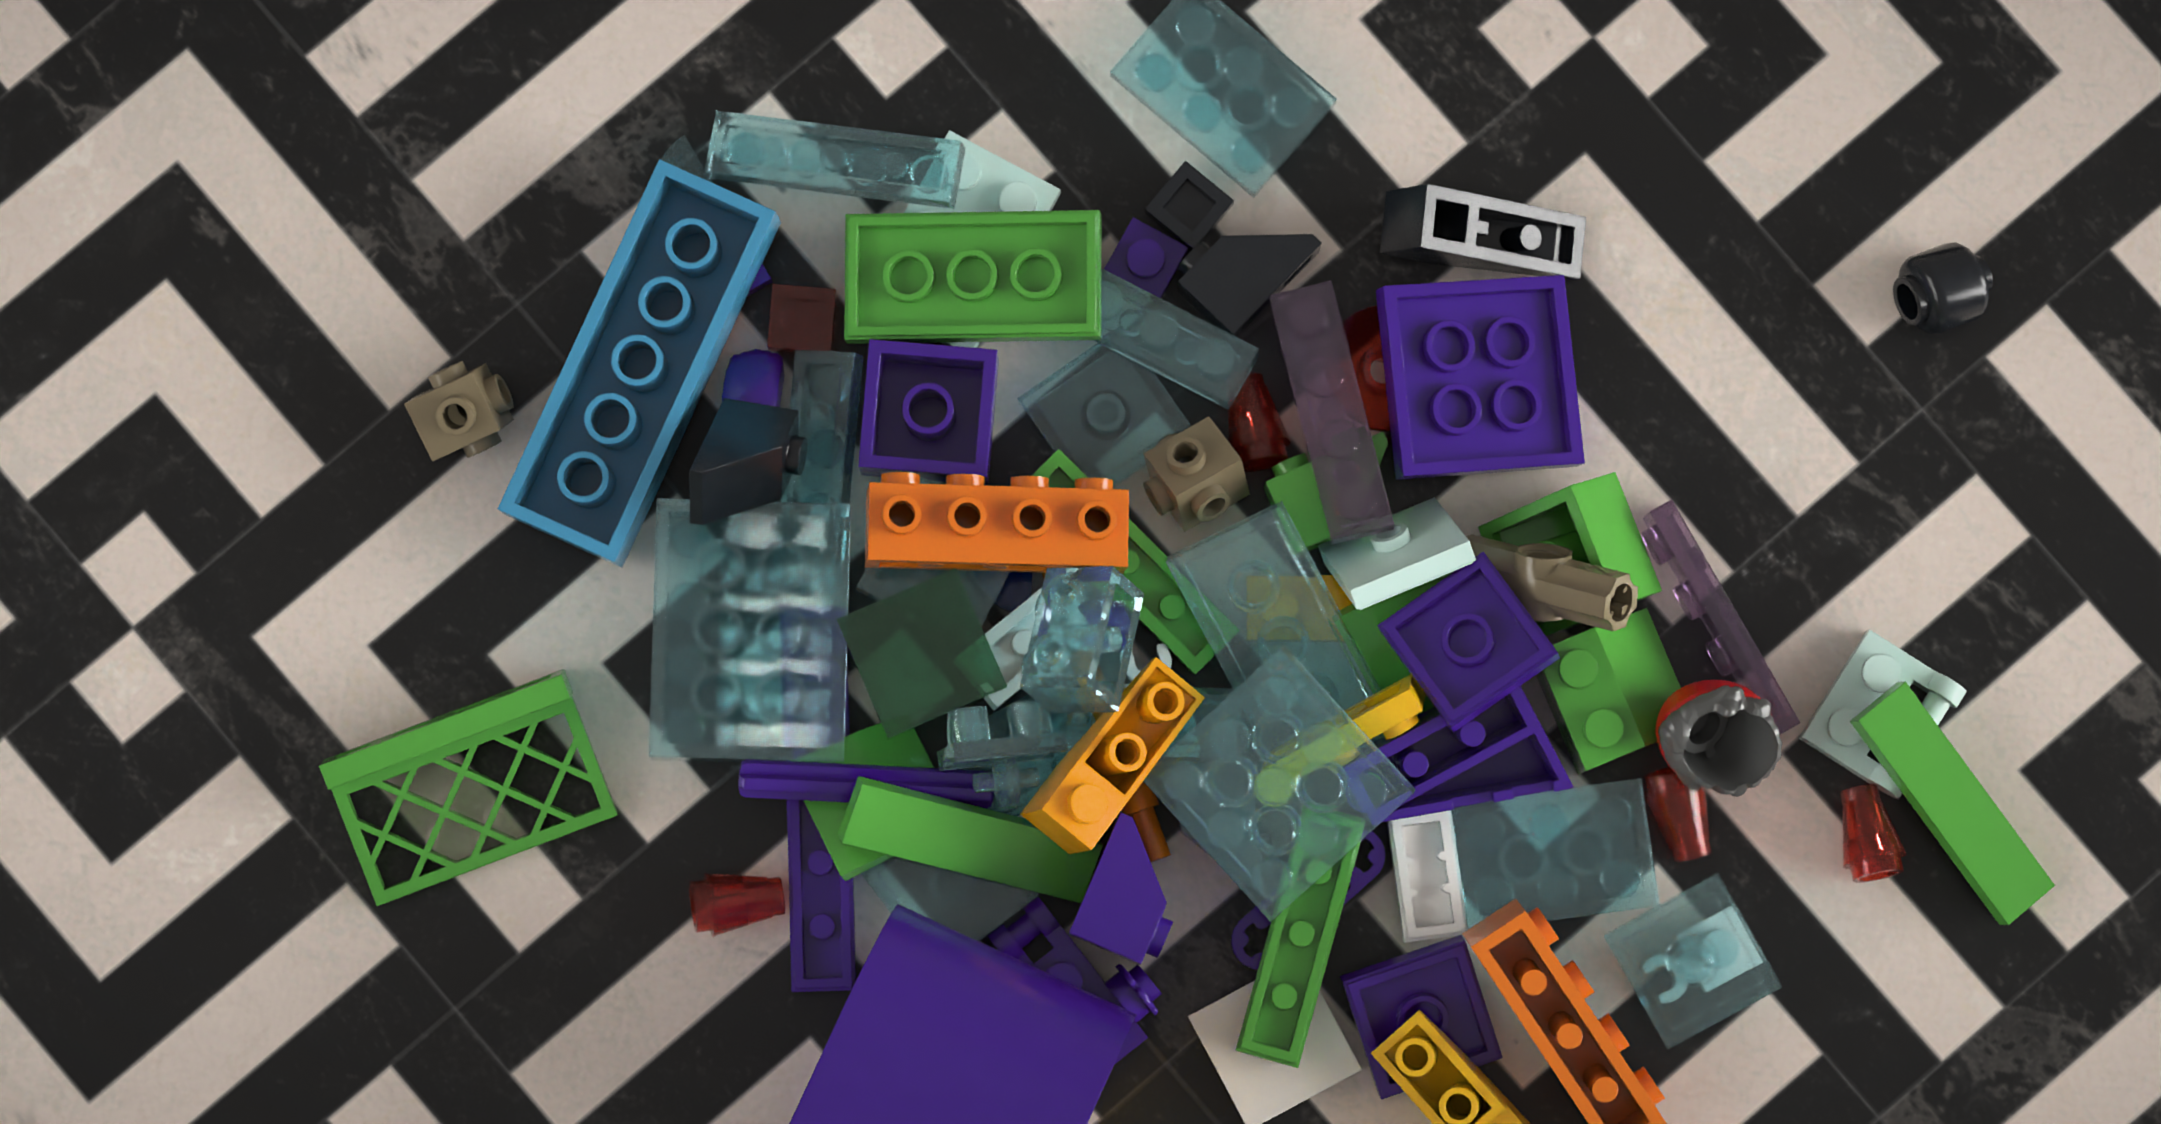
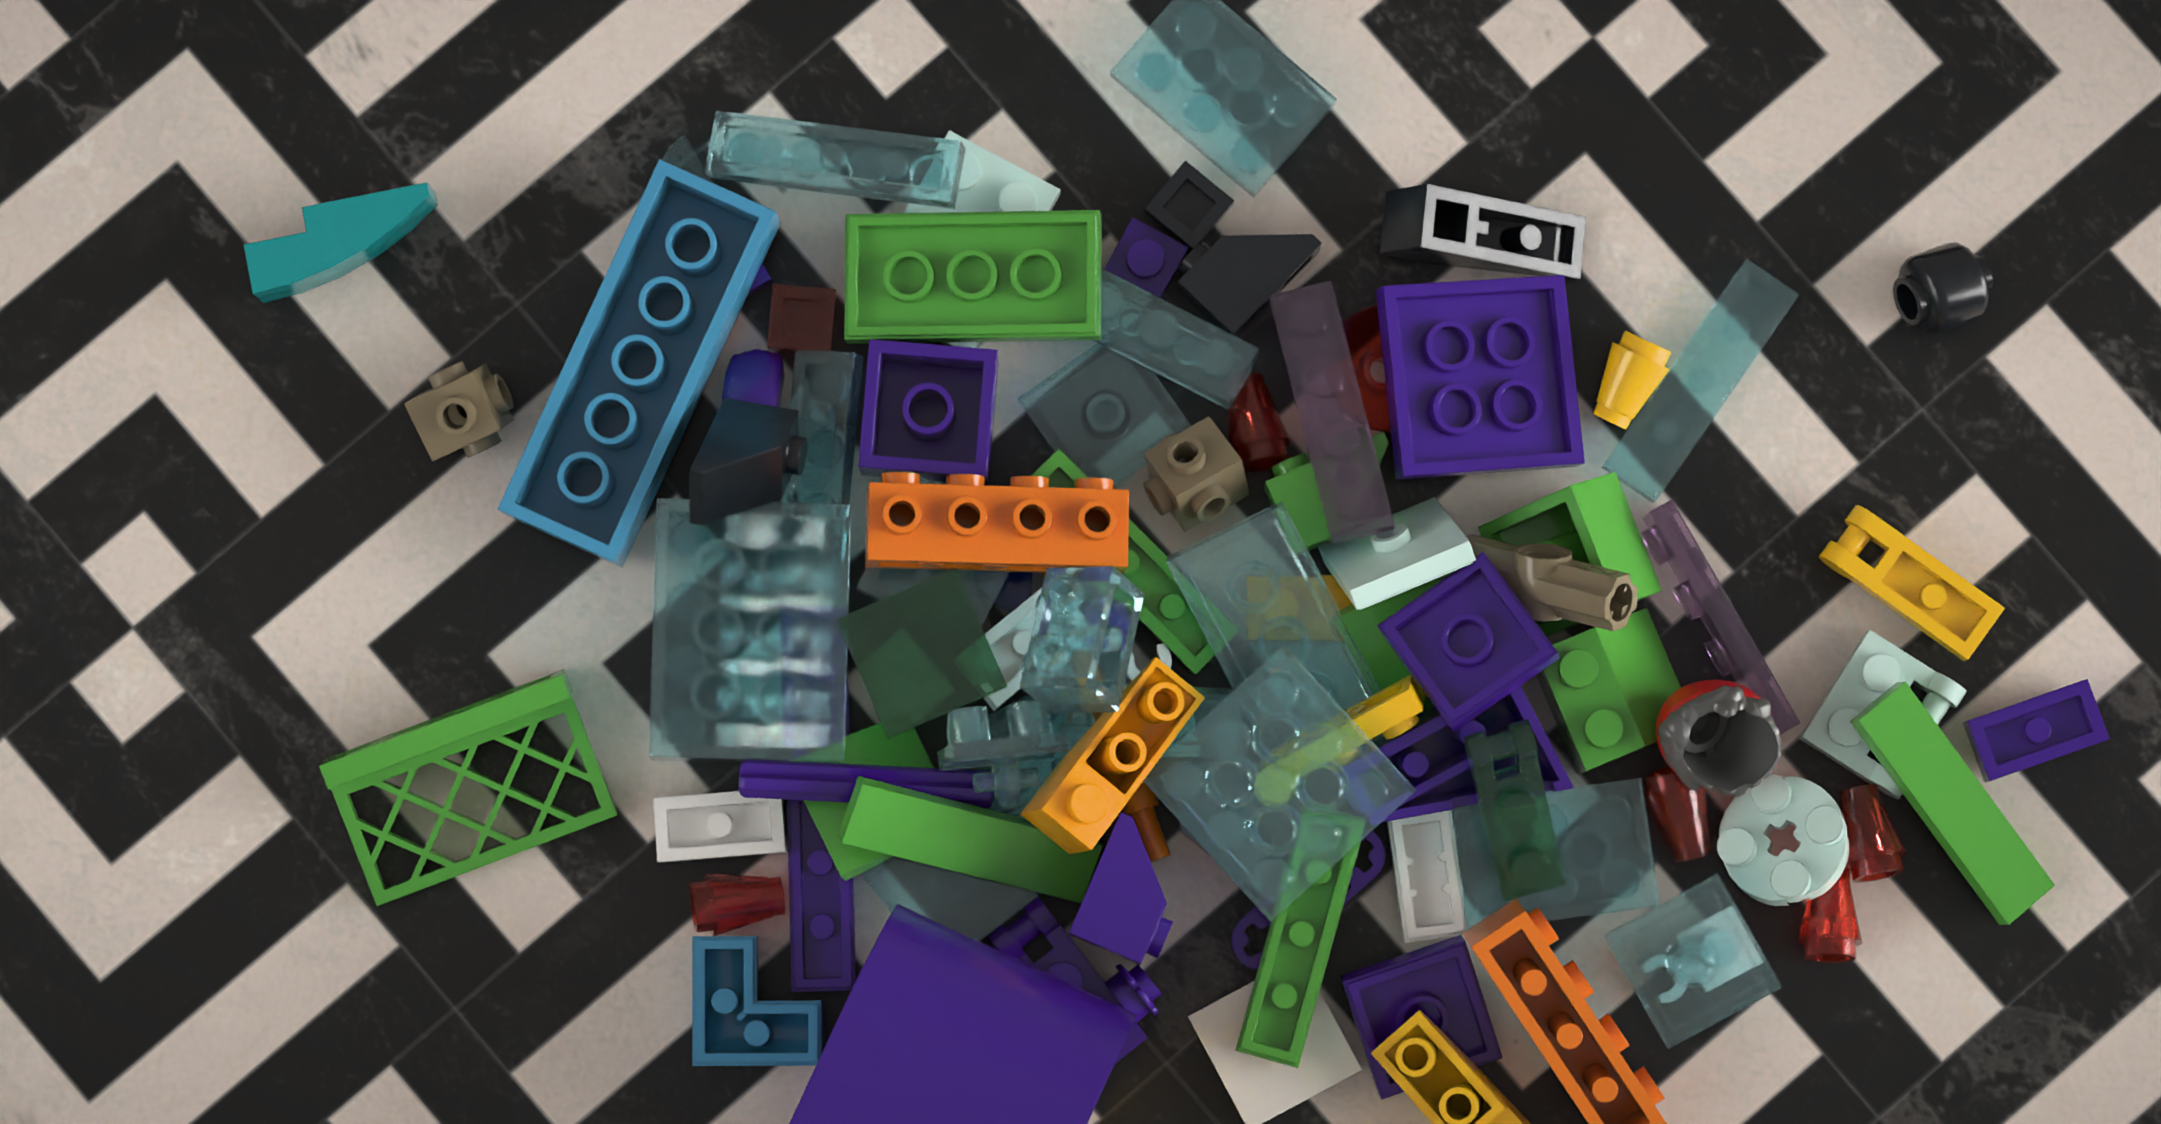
(336, 240): none -> teal slope
(717, 826): none -> white plate
(731, 1022): none -> dark azure brick
(1515, 811): none -> clear green plate
(1629, 378): none -> yellow cone
(1700, 381): none -> clear light blue tile
(1789, 876): none -> light aqua plate
(1831, 925): none -> clear red cone
(1913, 584): none -> yellow plate
(2036, 730): none -> dark purple plate

